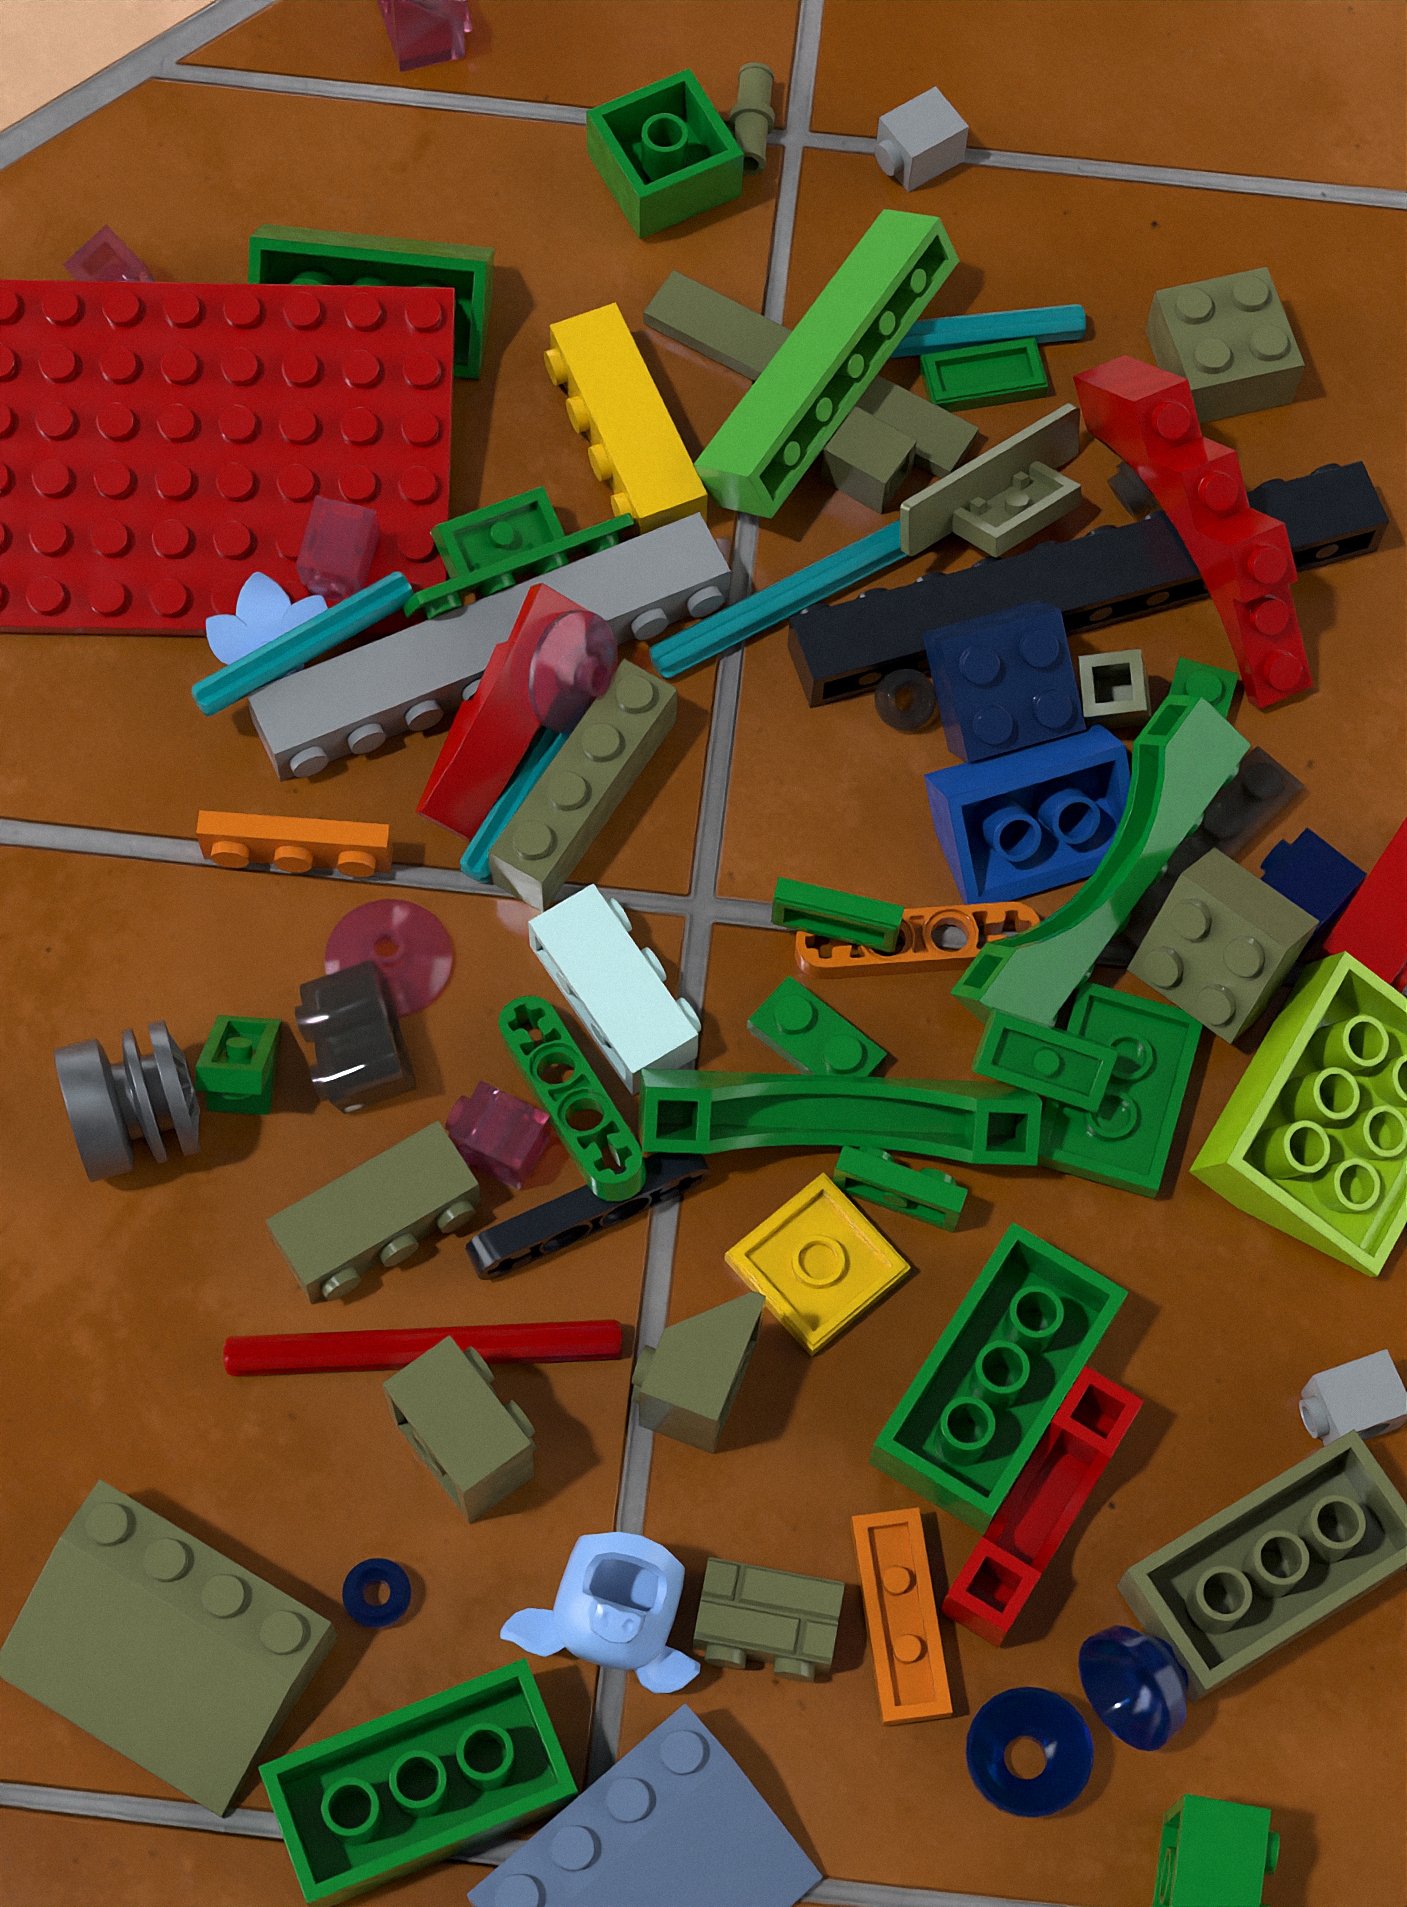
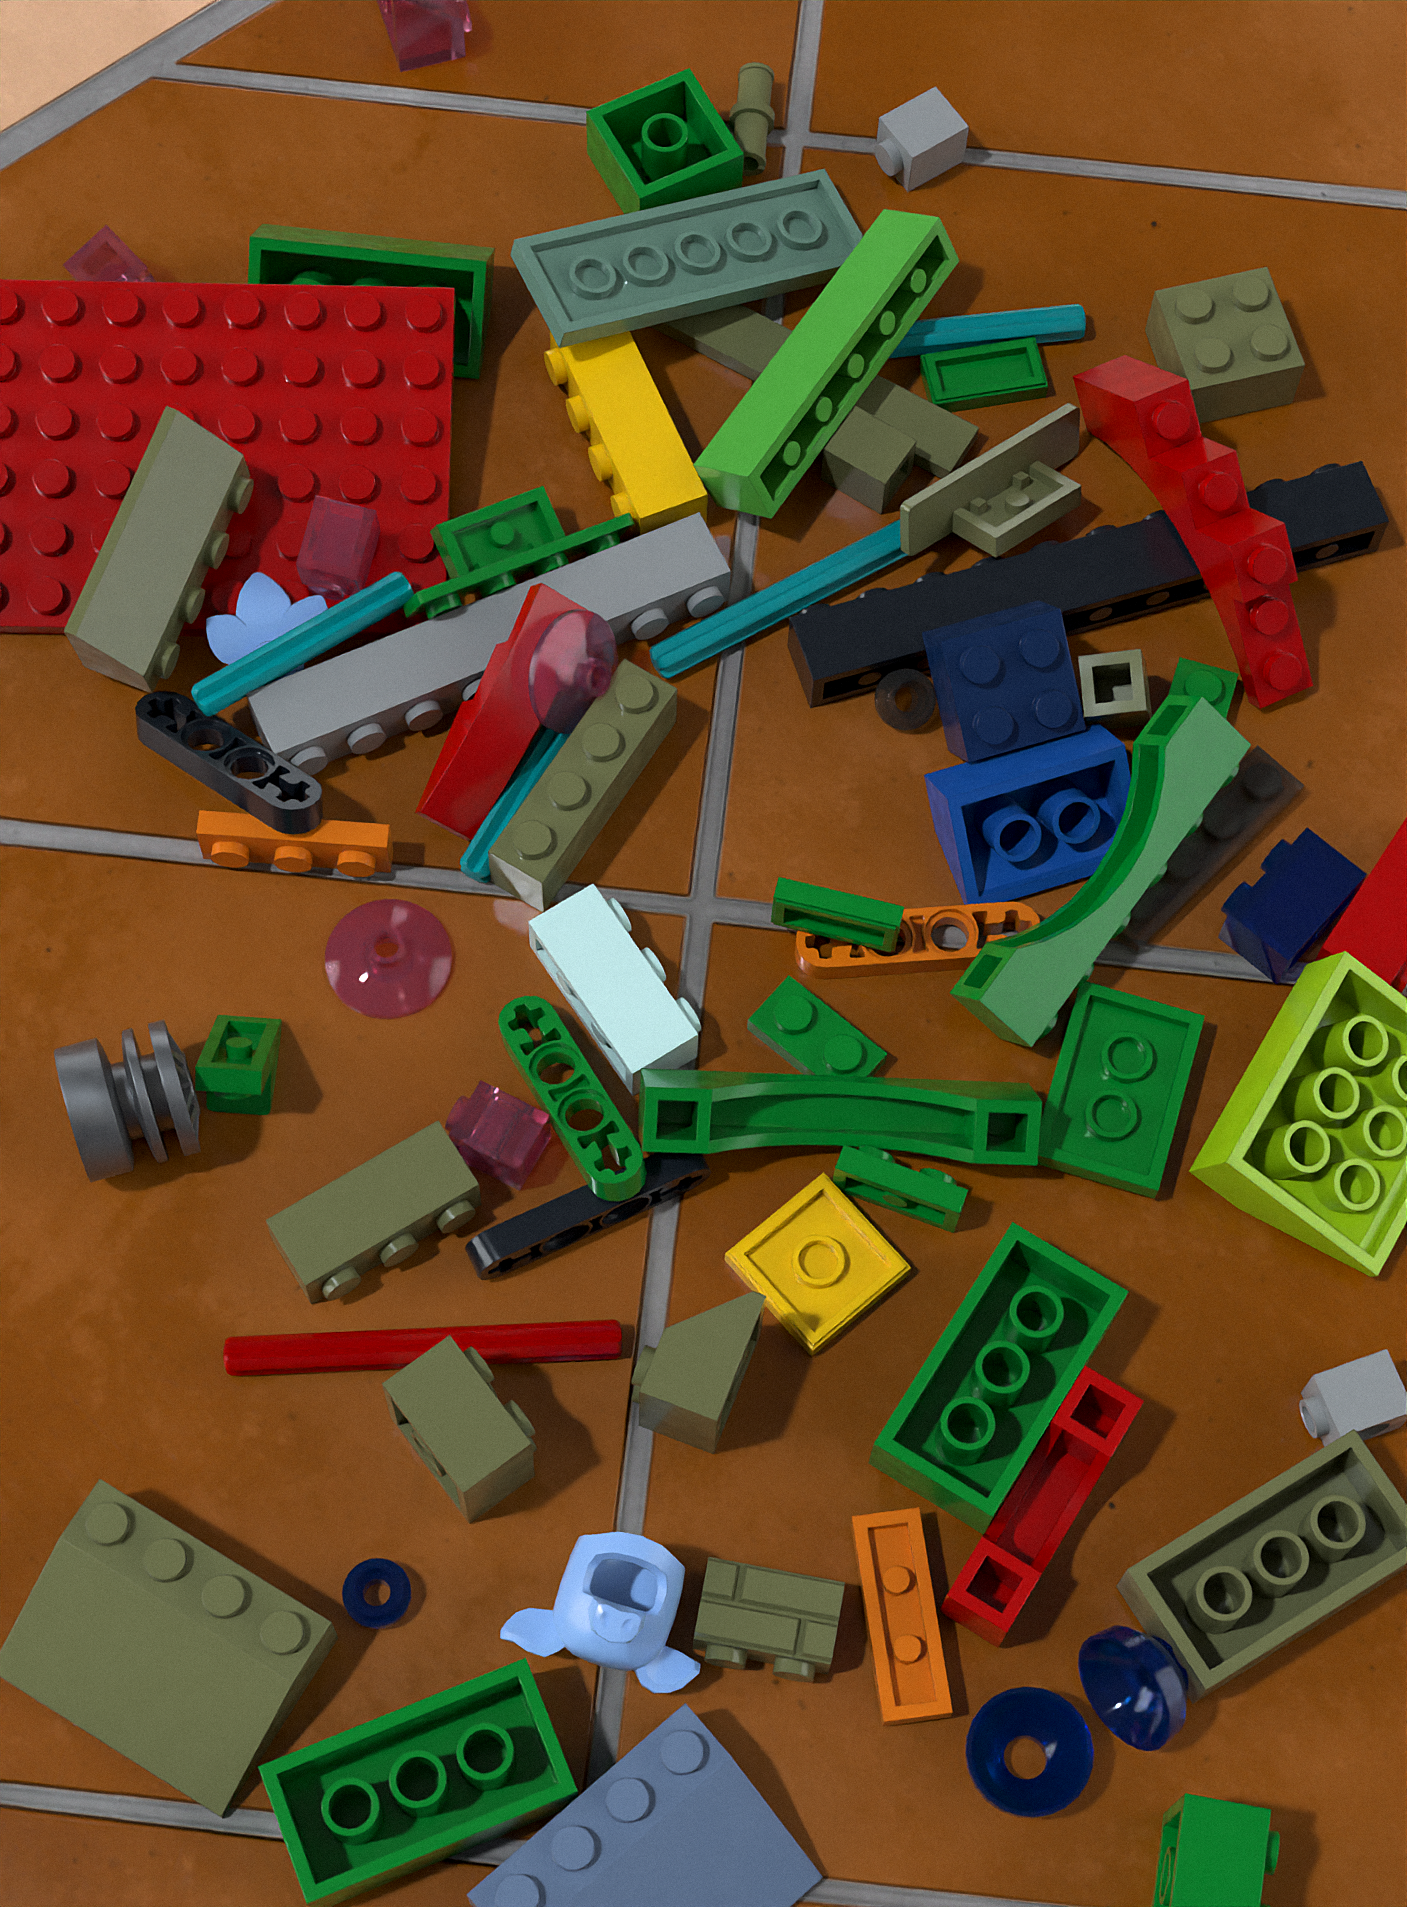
(159, 553): none -> olive slope
(281, 798): none -> black beam
(355, 1038): clear smoke brick -> none
(687, 257): none -> sand green plate
(1044, 1059): green plate -> none
(1132, 491): clear smoke plate -> none
(1222, 945): olive brick -> none

